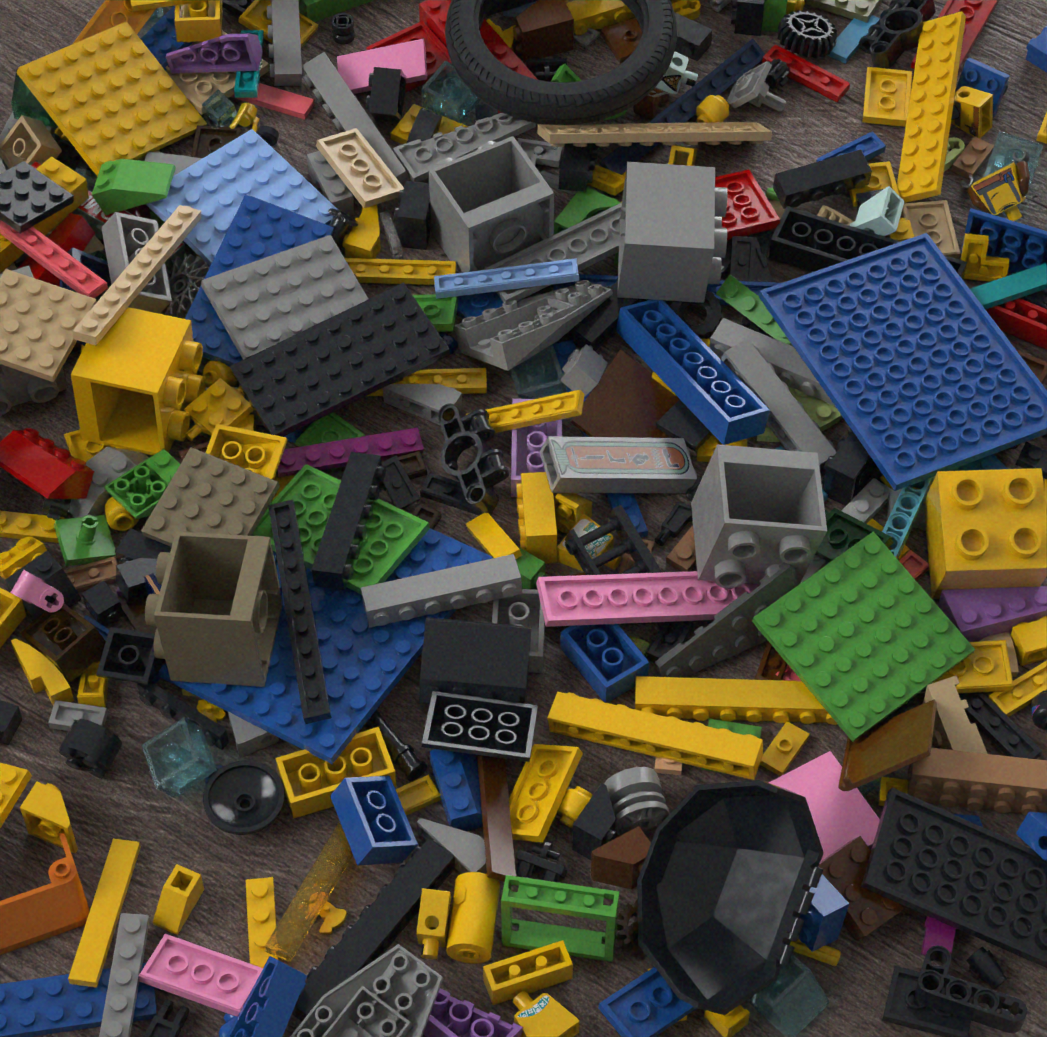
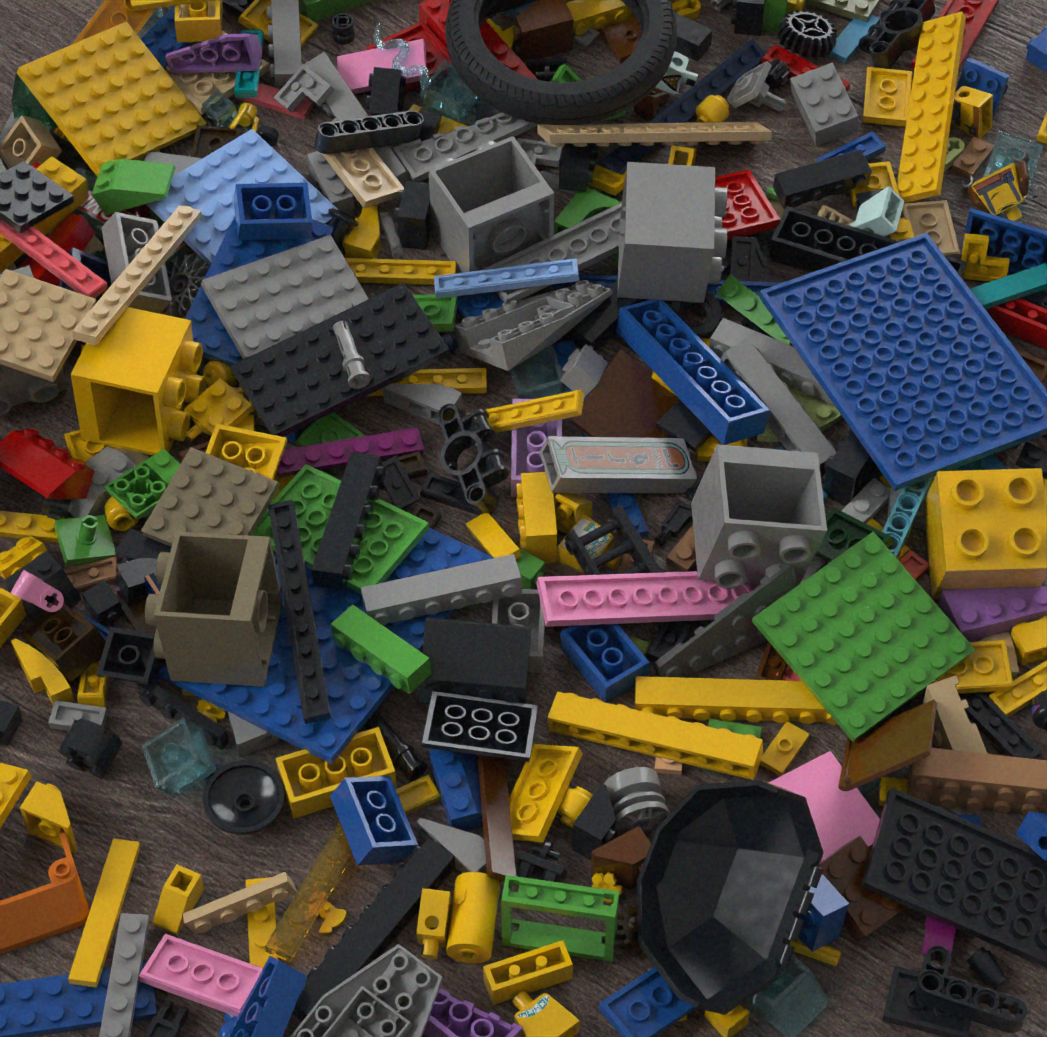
(239, 903): none -> tan plate
(272, 211): none -> blue brick
(303, 84): none -> light grey plate
(353, 362): none -> light grey pin
(368, 132): none -> black beam
(381, 649): none -> bright green brick
(410, 70): none -> clear light blue animal
(606, 882): none -> yellow plant
(824, 104): none -> light grey brick

